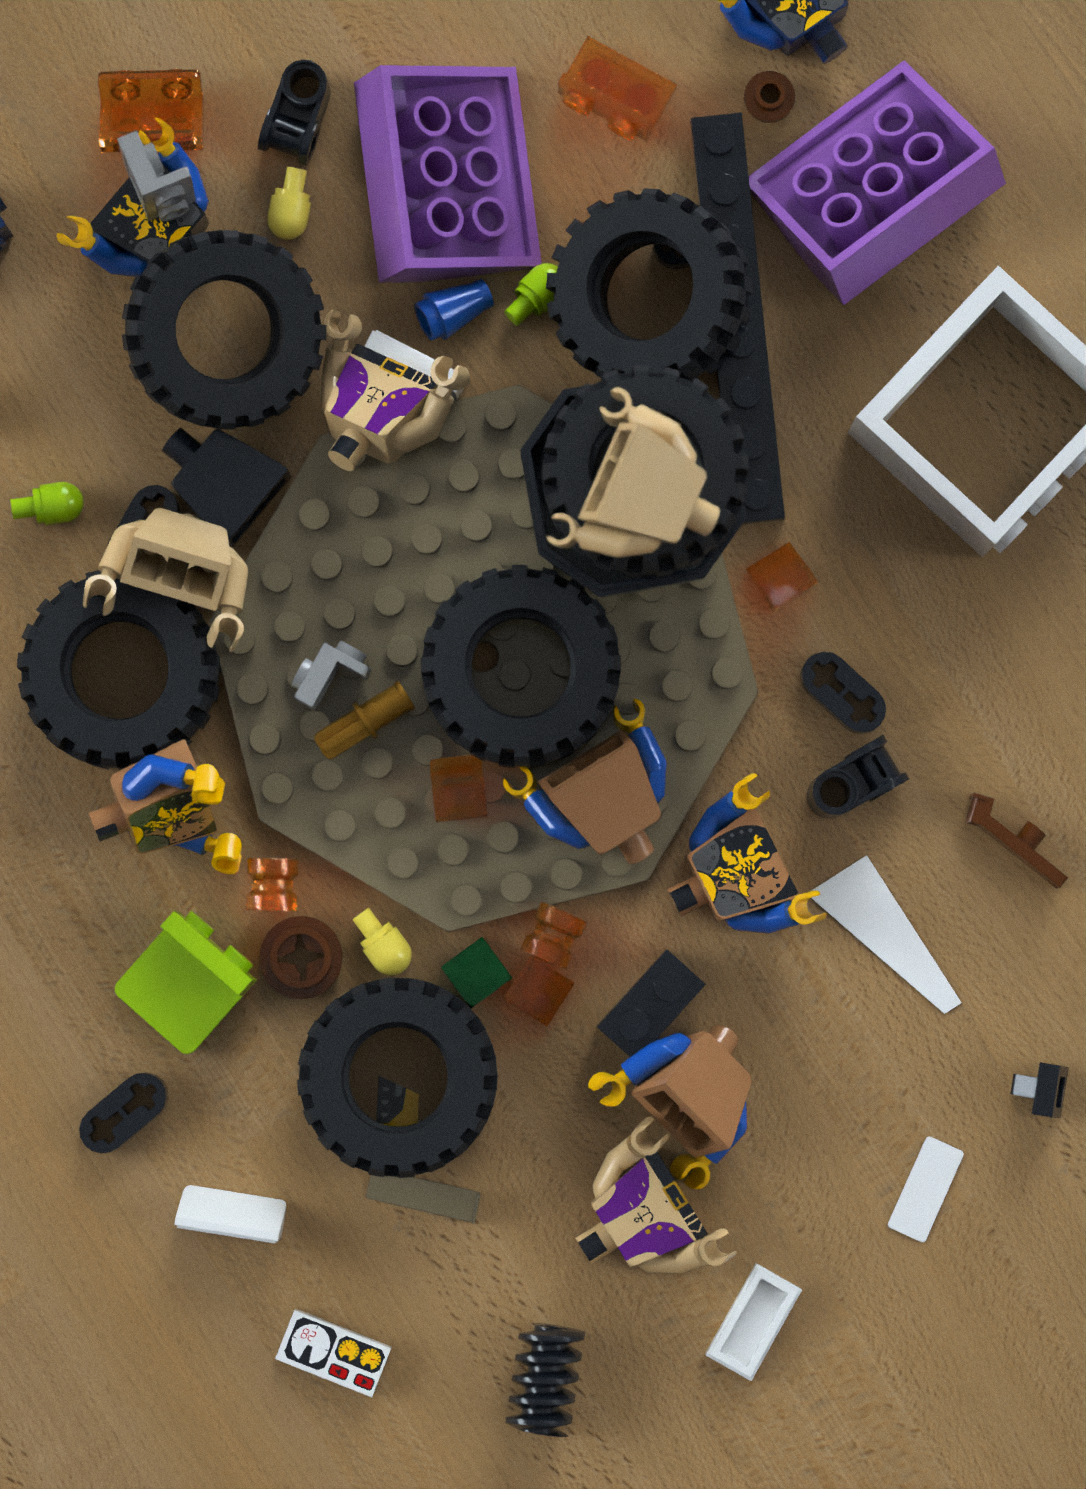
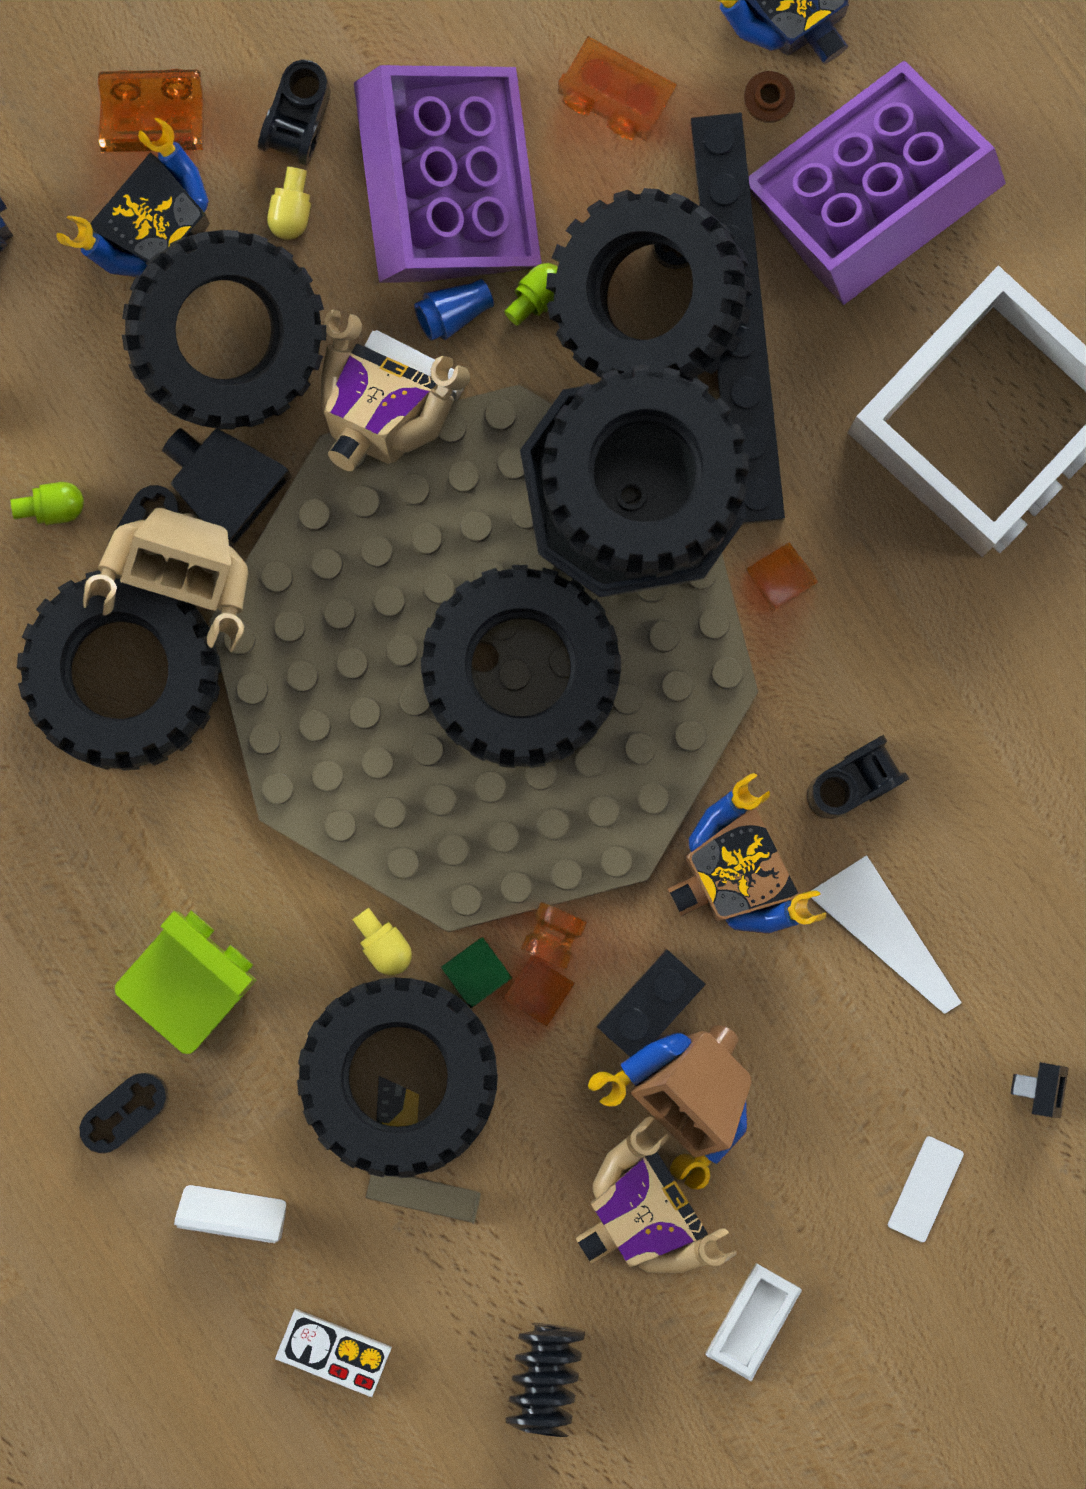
(158, 193): light grey bracket -> none
(168, 804): torso -> none
(272, 884): clear orange wheel -> none
(283, 940): reddish brown gear -> none
(315, 677): light grey bracket -> none
(363, 721): pearl gold axle -> none
(458, 788): clear orange slope -> none
(604, 793): medium nougat torso -> none
(642, 488): tan torso -> none
(851, 683): black beam -> none
(1019, 845): reddish brown piece -> none

